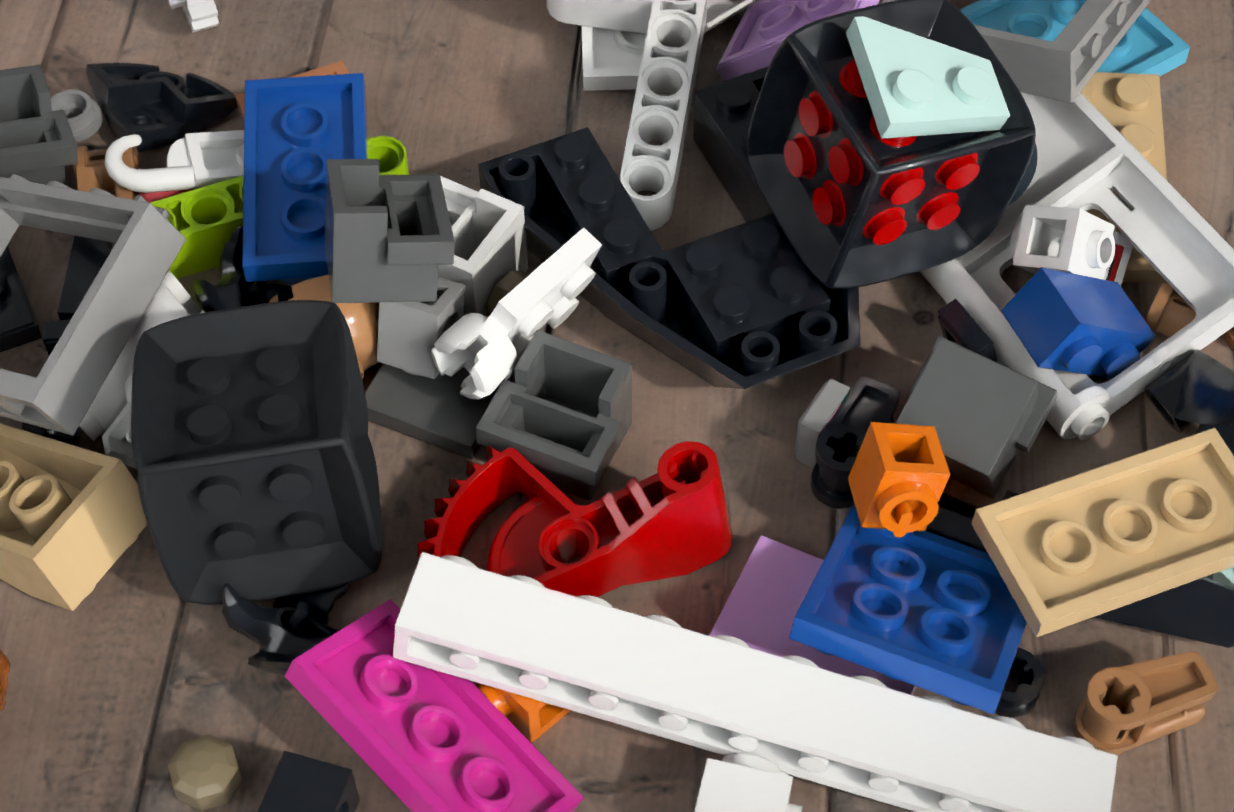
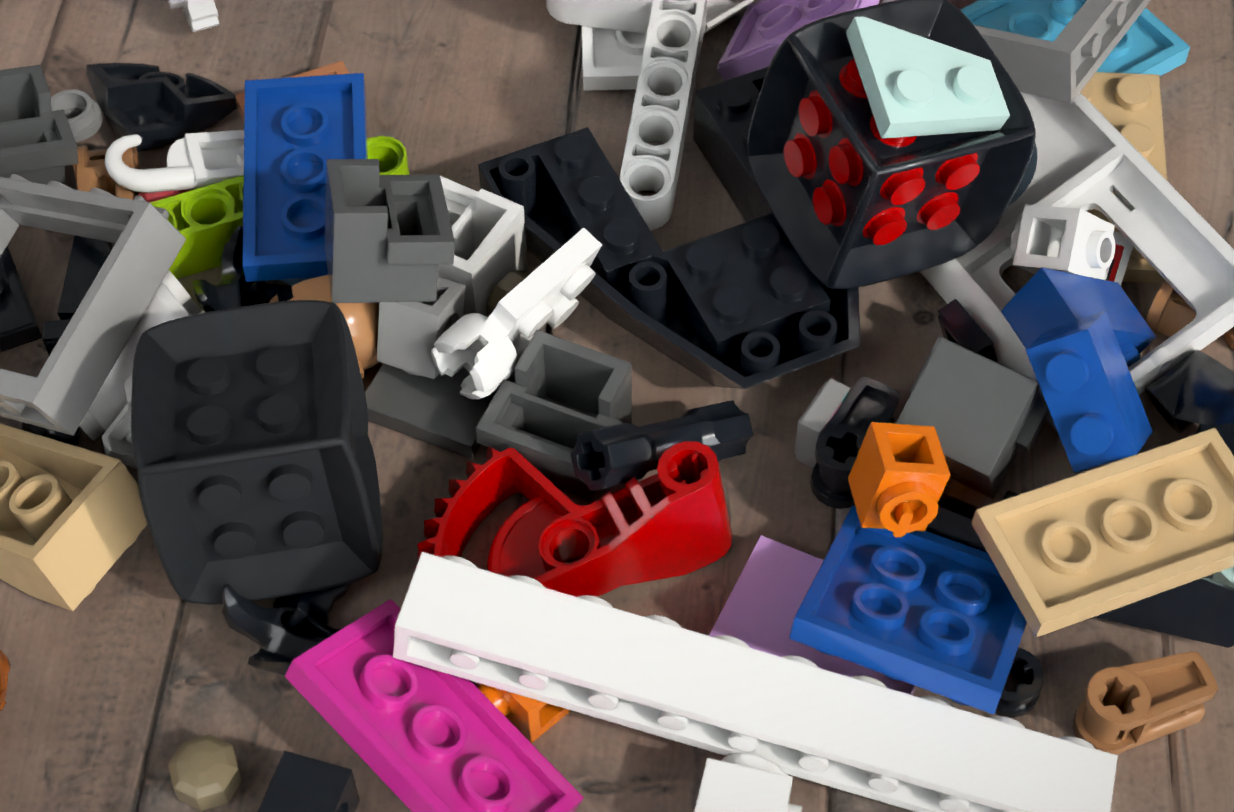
(627, 451): none -> black axle
(1089, 392): none -> blue brick

